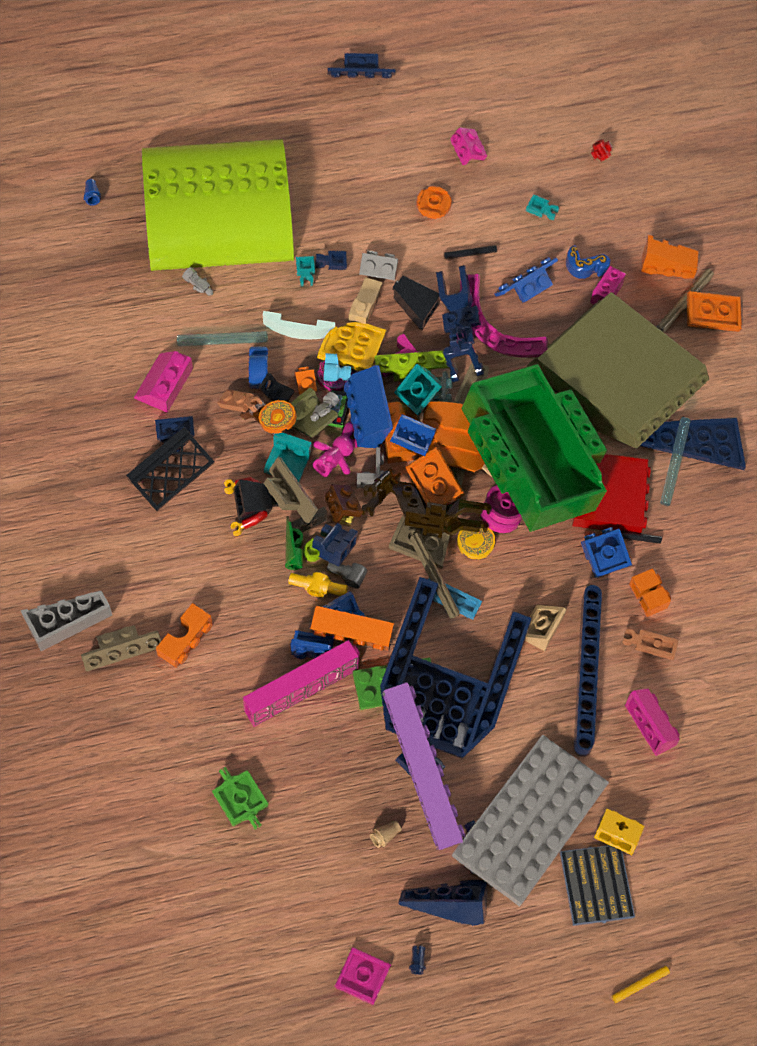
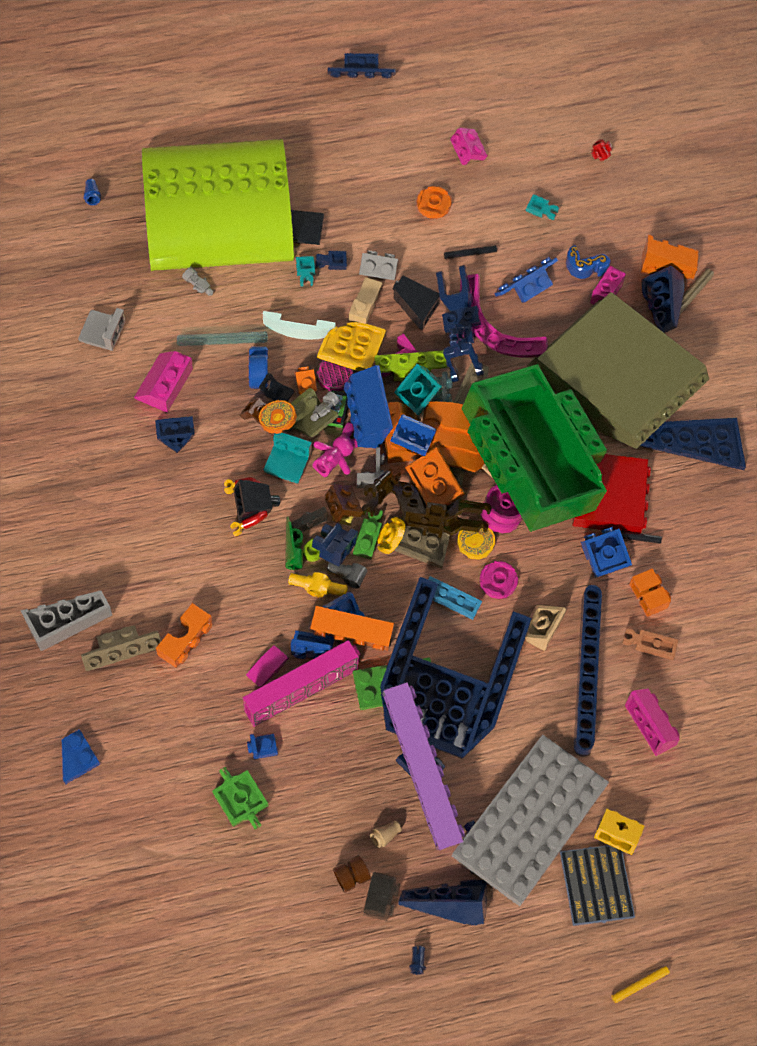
(76, 756): none -> blue wing
(102, 329): none -> light grey bracket
(158, 457): black fence -> none
(239, 401): nougat plate -> none
(262, 746): none -> blue bracket
(267, 665): none -> dark pink slope
(289, 492): dark tan bracket -> none
(307, 226): none -> black slope
(333, 371): medium azure piece -> none
(349, 875): none -> reddish brown wheel
(362, 976): dark pink tile -> none
(368, 536): none -> bright green plate
(380, 896): none -> clear smoke brick
(391, 535): none -> yellow tile
(434, 575): dark tan axle -> none
(498, 580): none -> dark pink tile
(664, 295): none -> dark blue wedge
(675, 461): clear light blue axle -> none
(714, 311): orange tile -> none

